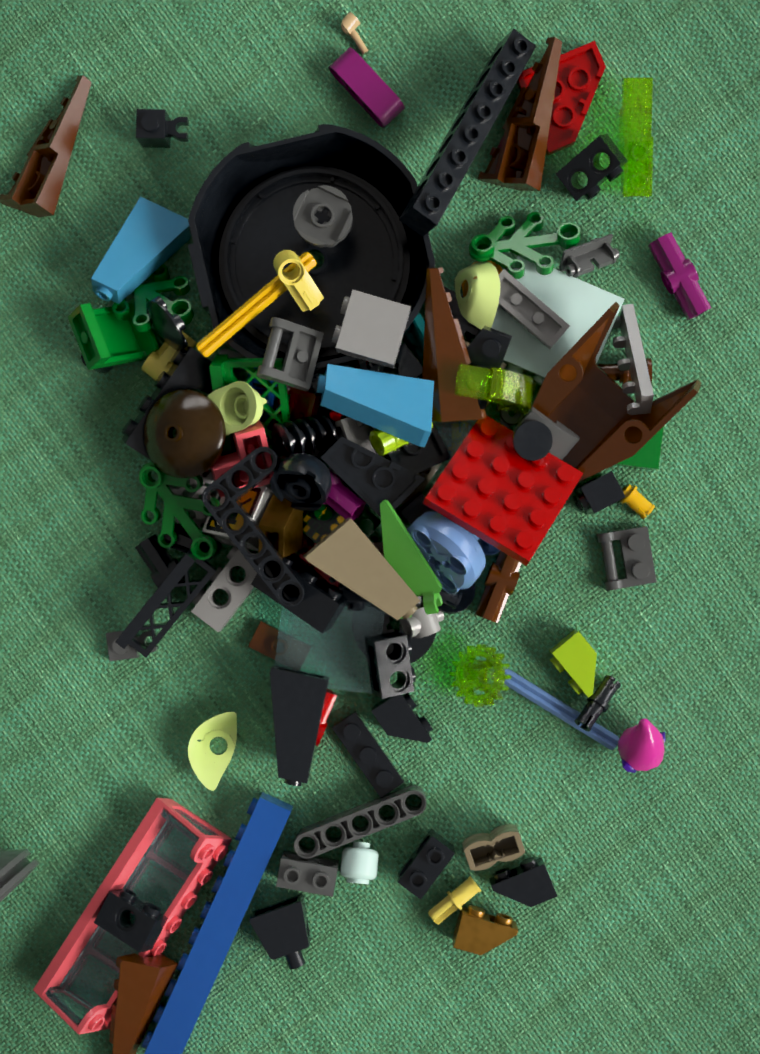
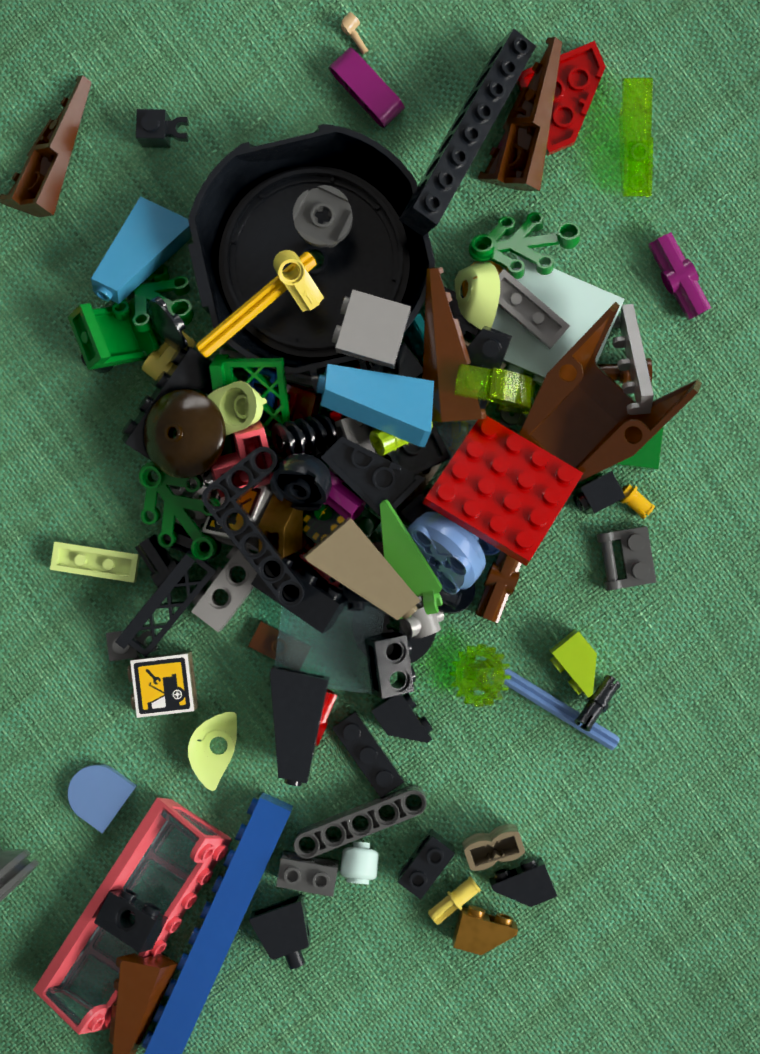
(95, 562): none -> yellowish green plate
(98, 794): none -> medium blue tile
(163, 684): none -> piece
(299, 356): dark grey plate -> none
(532, 440): black piece -> none
(563, 438): dark grey slope -> none
(579, 259): dark grey hinge -> none
(588, 162): black brick -> none
(641, 747): dark pink hat -> none

